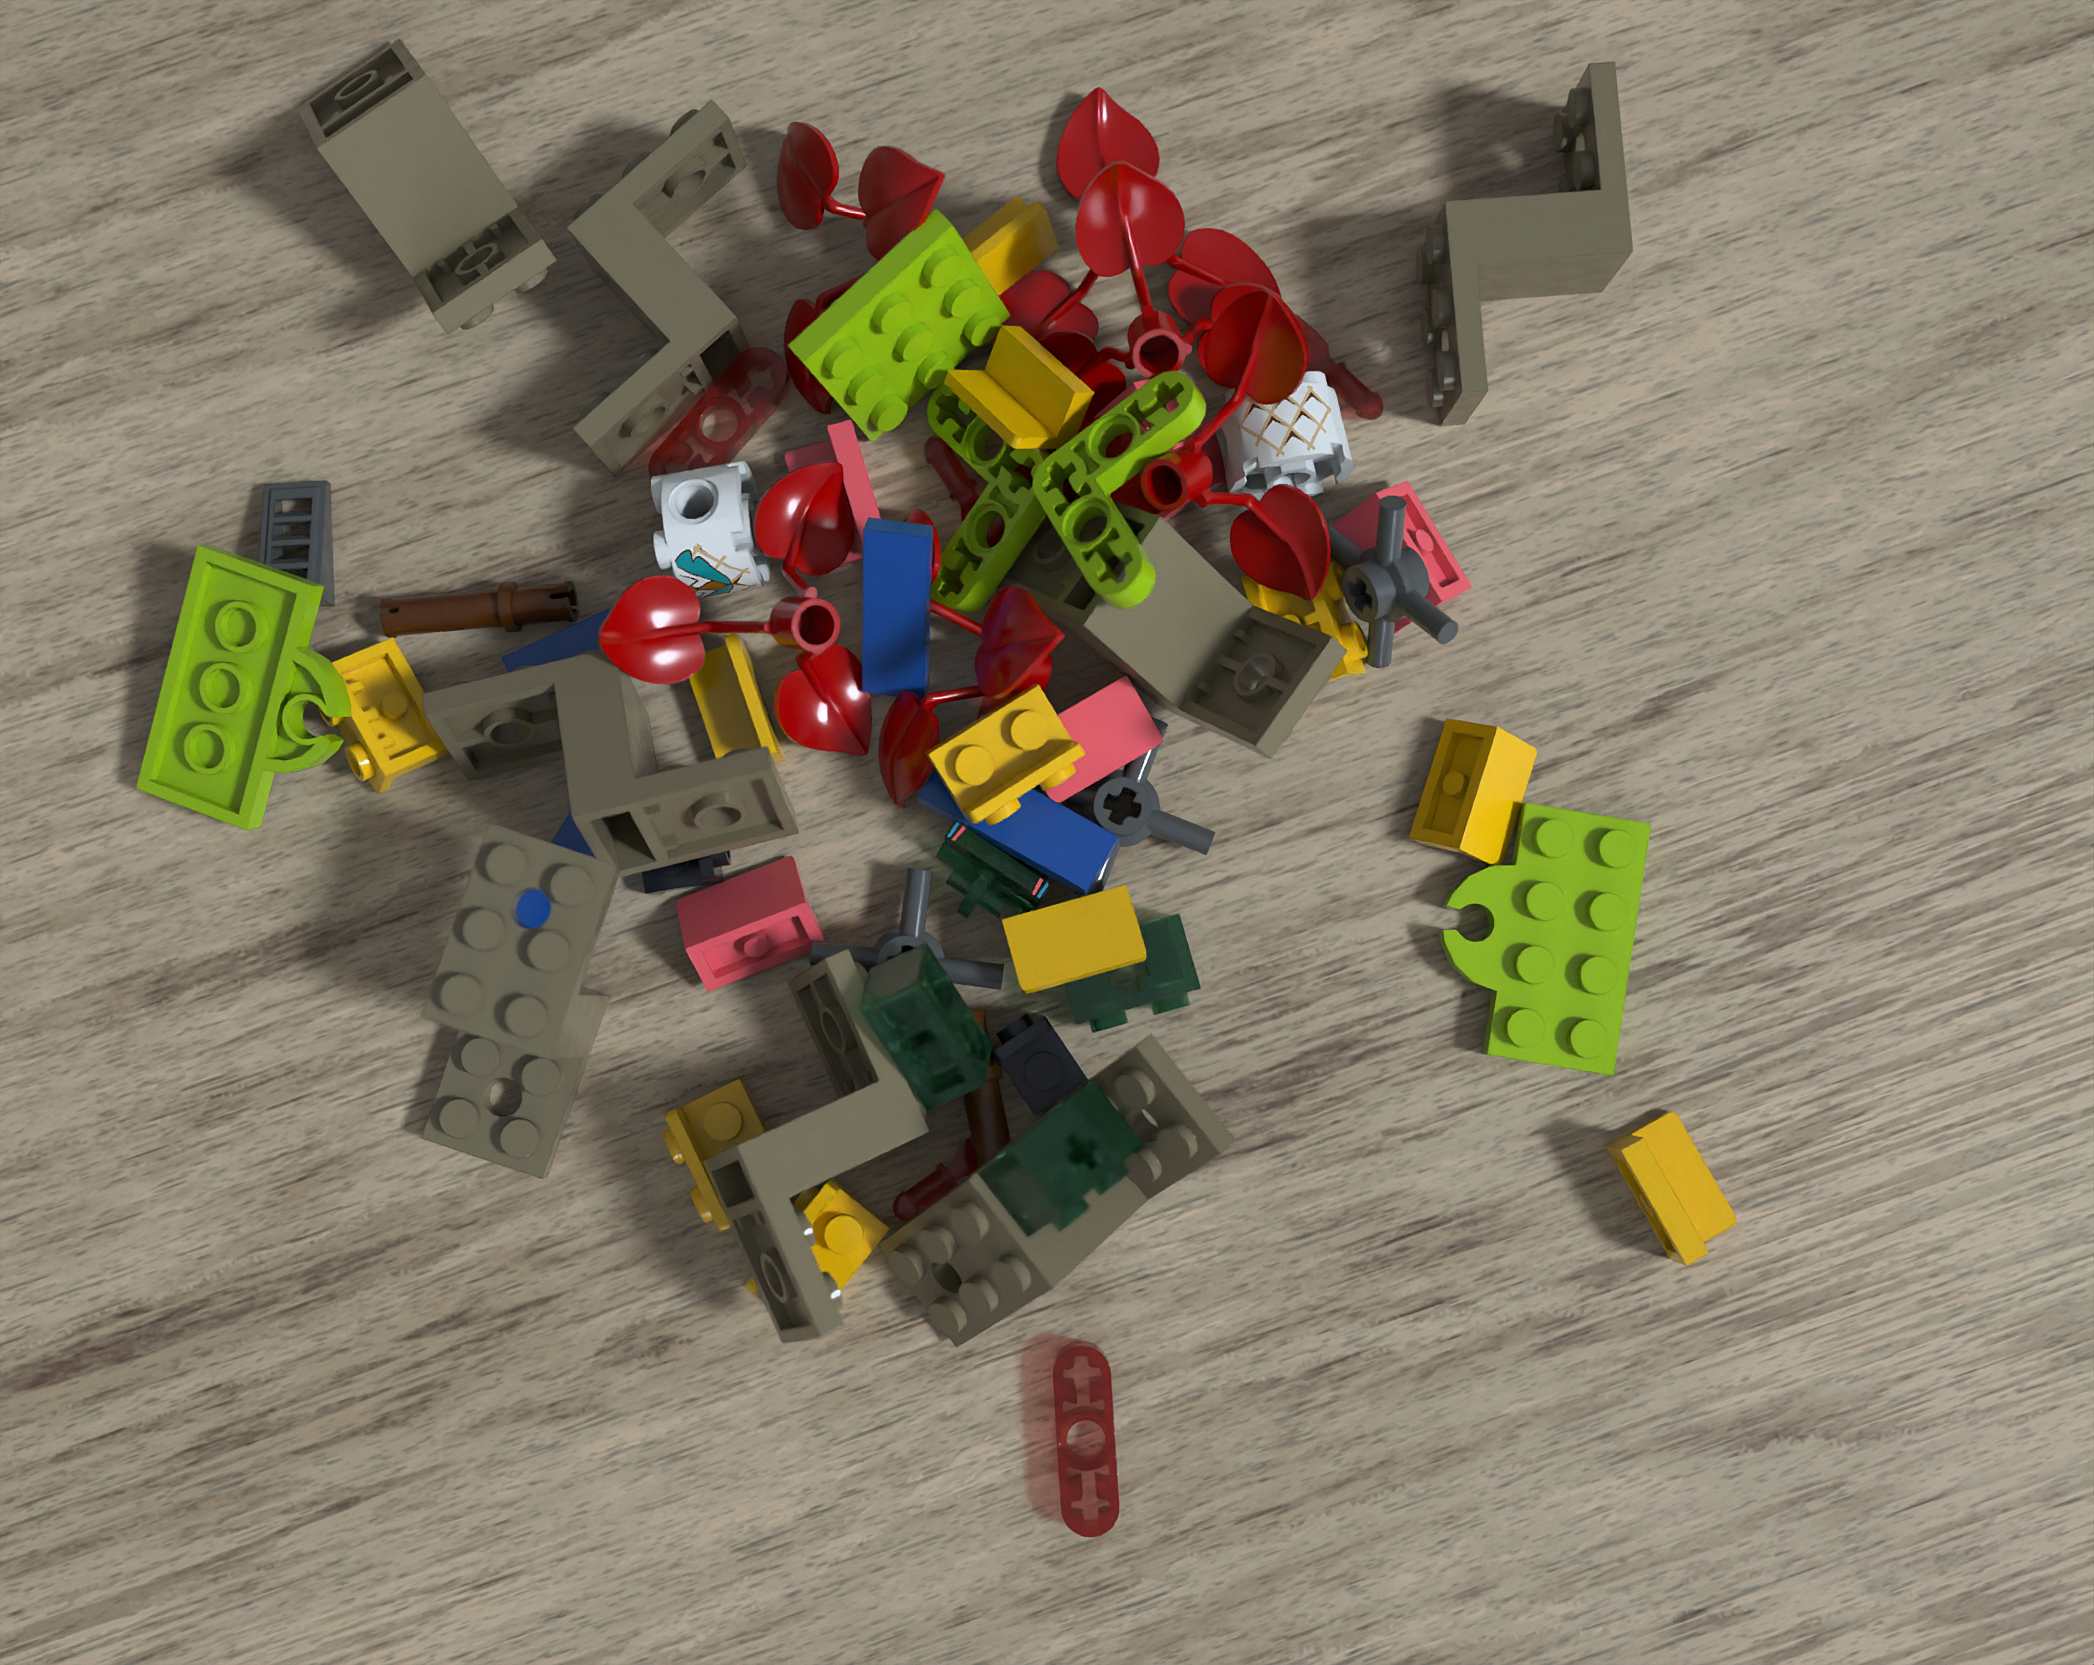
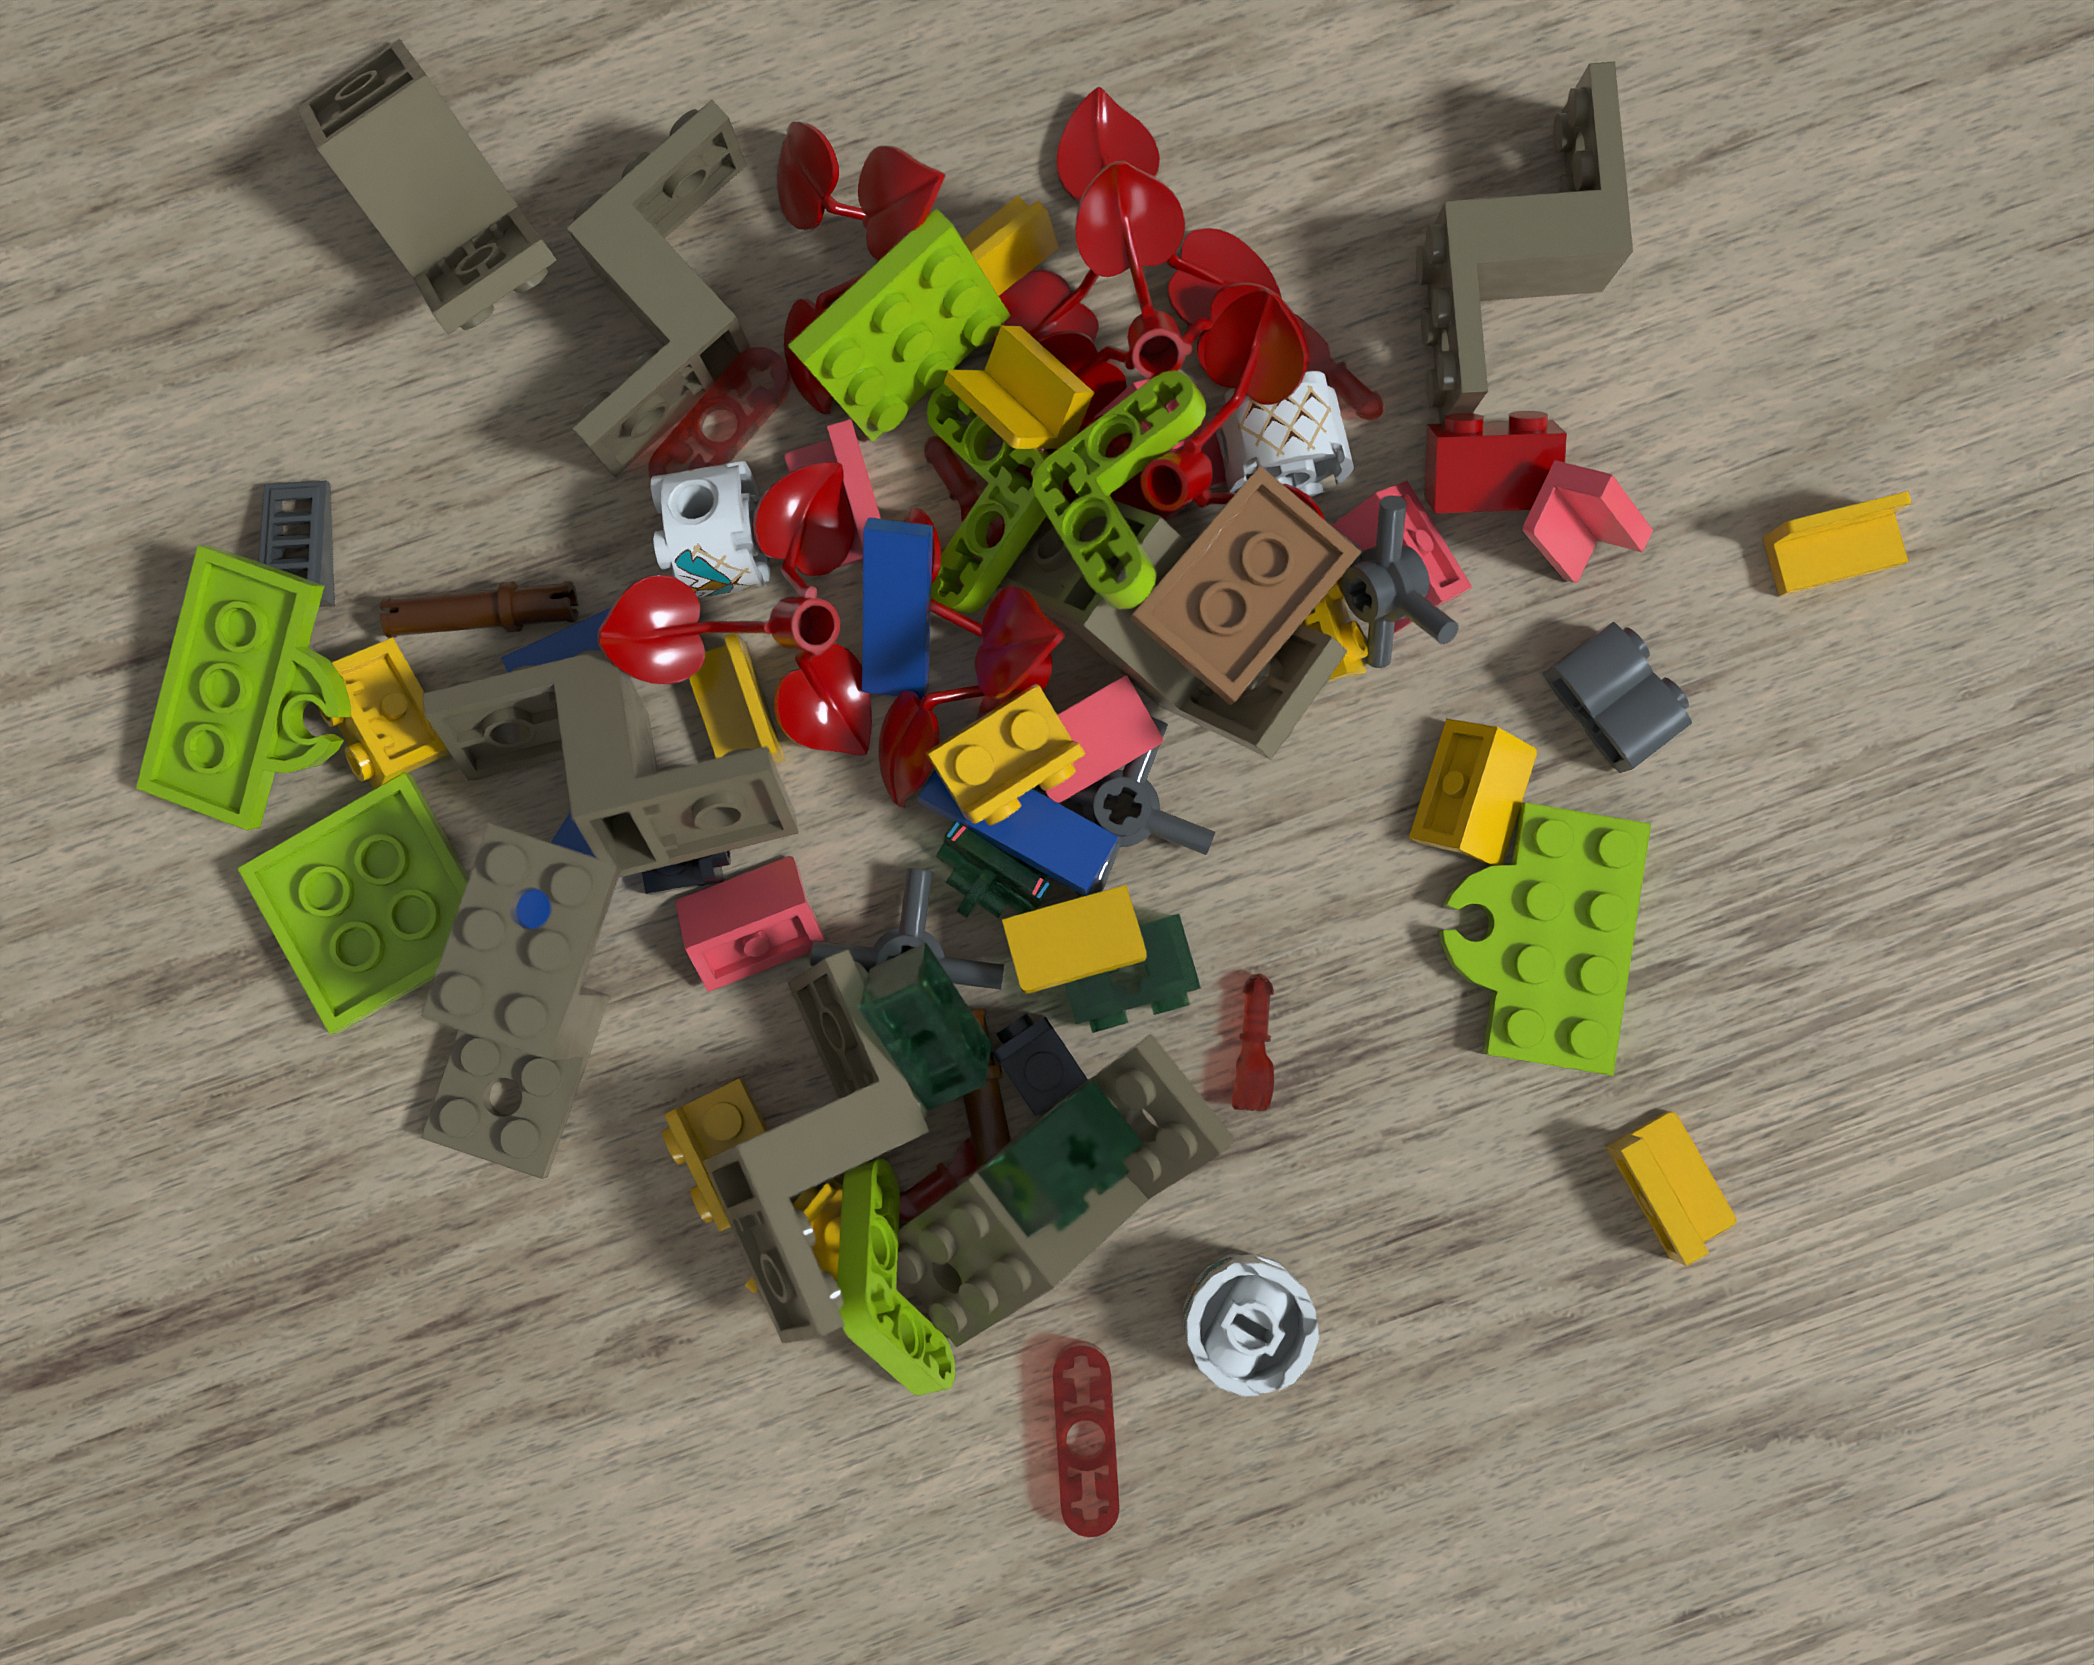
(362, 901): none -> lime plate
(872, 1308): none -> lime beam
(1245, 585): none -> medium nougat plate
(1250, 1325): none -> white brick
(1253, 1067): none -> clear red piece
(1490, 463): none -> red brick
(1578, 511): none -> coral panel
(1619, 696): none -> dark grey brick
(1837, 545): none -> yellow panel

